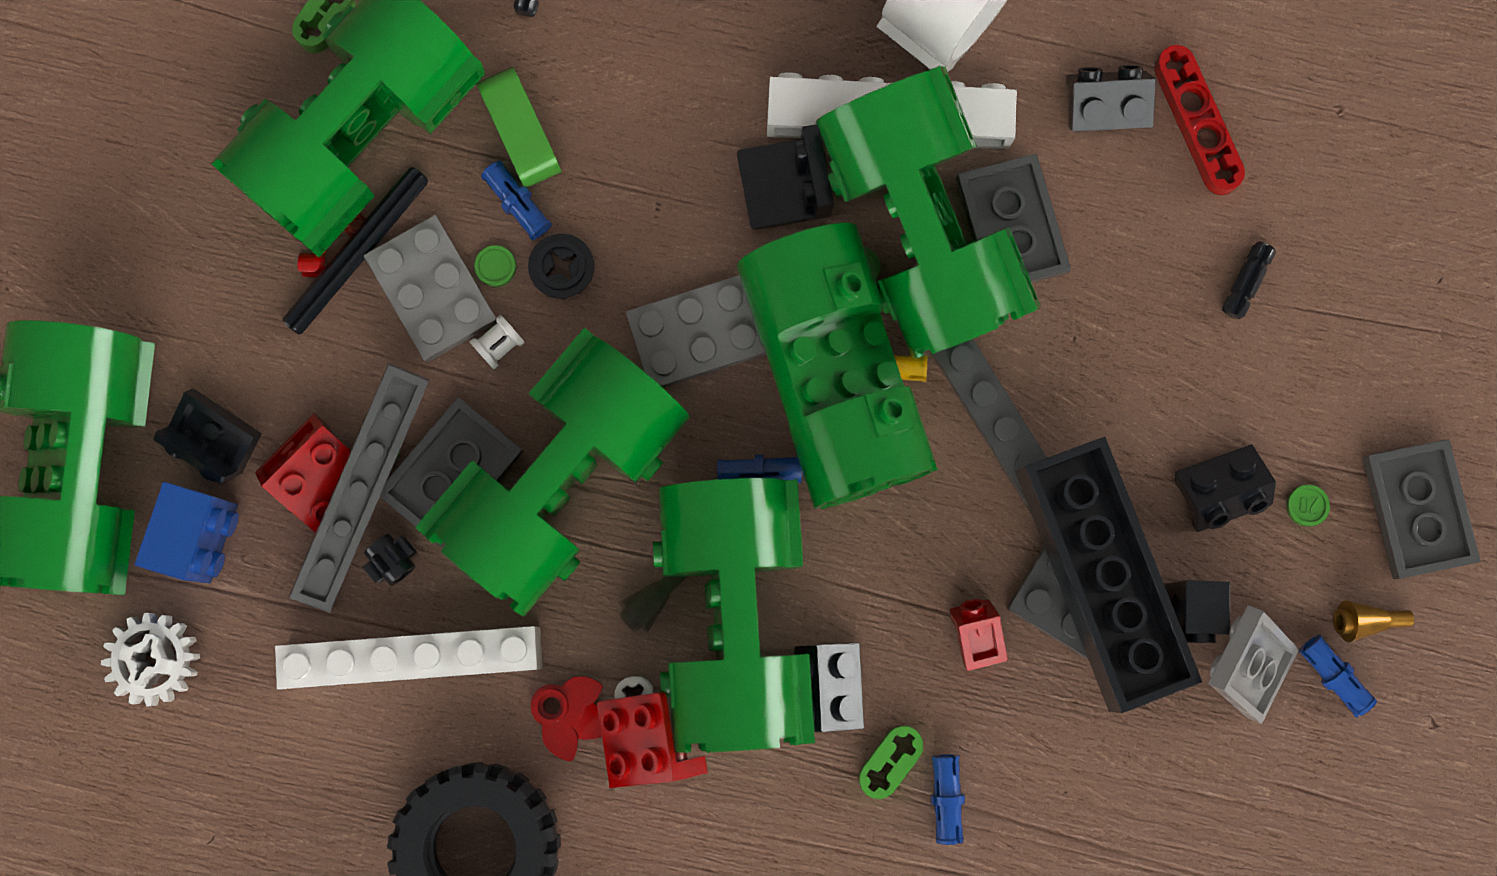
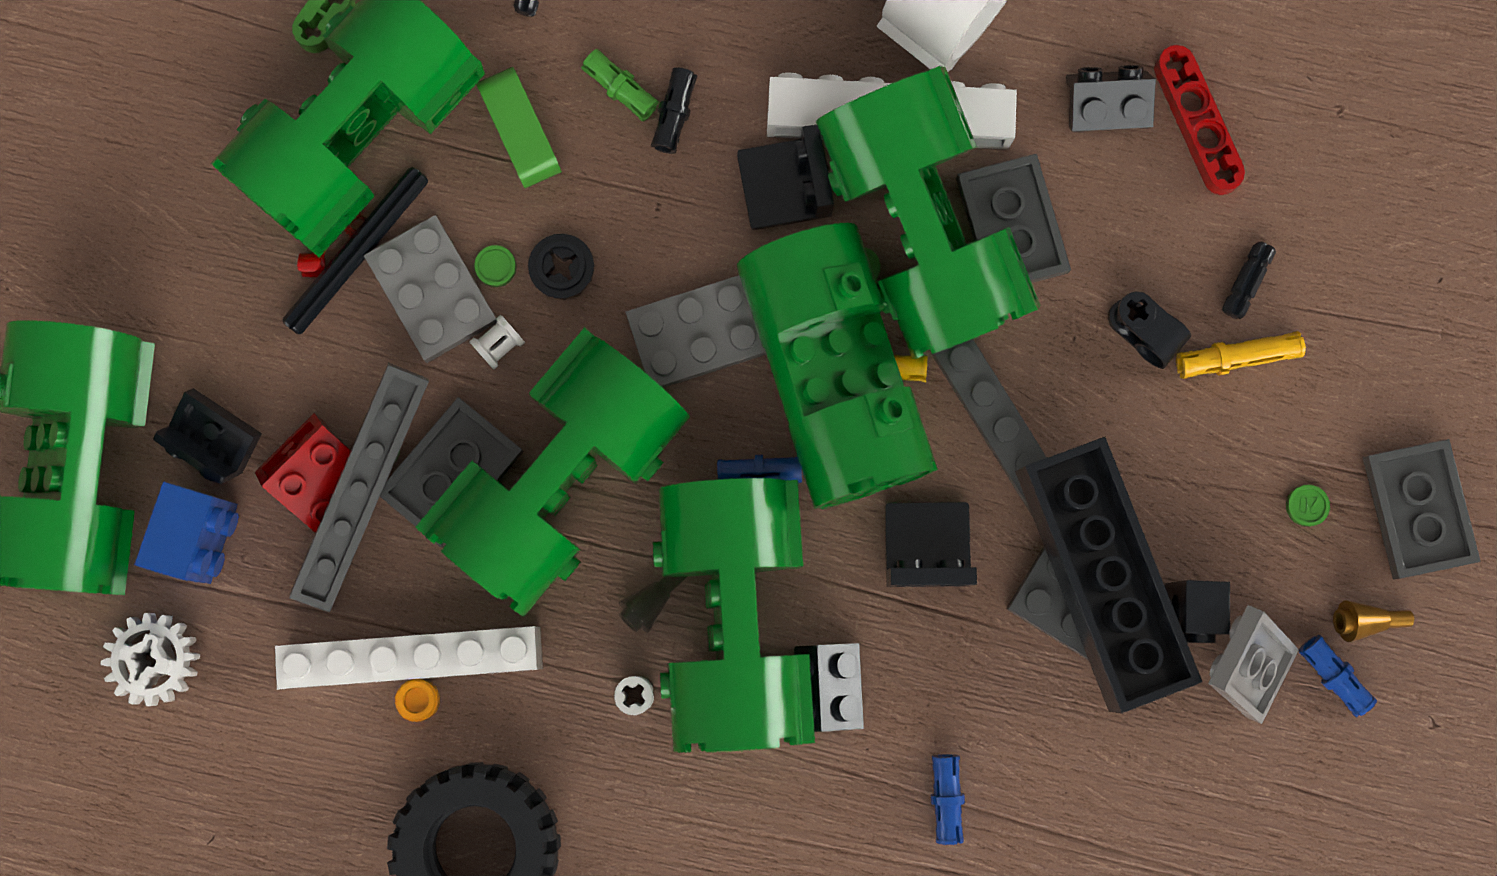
(389, 559): black gear -> none
(417, 700): none -> light orange tile
(516, 200): blue pin -> none
(575, 719): red plate -> none
(620, 85): none -> bright green pin
(641, 743): red bracket -> none
(674, 110): none -> black pin
(882, 755): bright green beam -> none
(928, 545): none -> black bracket
(979, 634): bracket -> none
(1152, 332): none -> black piece
(1223, 358): none -> yellow pin
(1226, 488): black bracket -> none

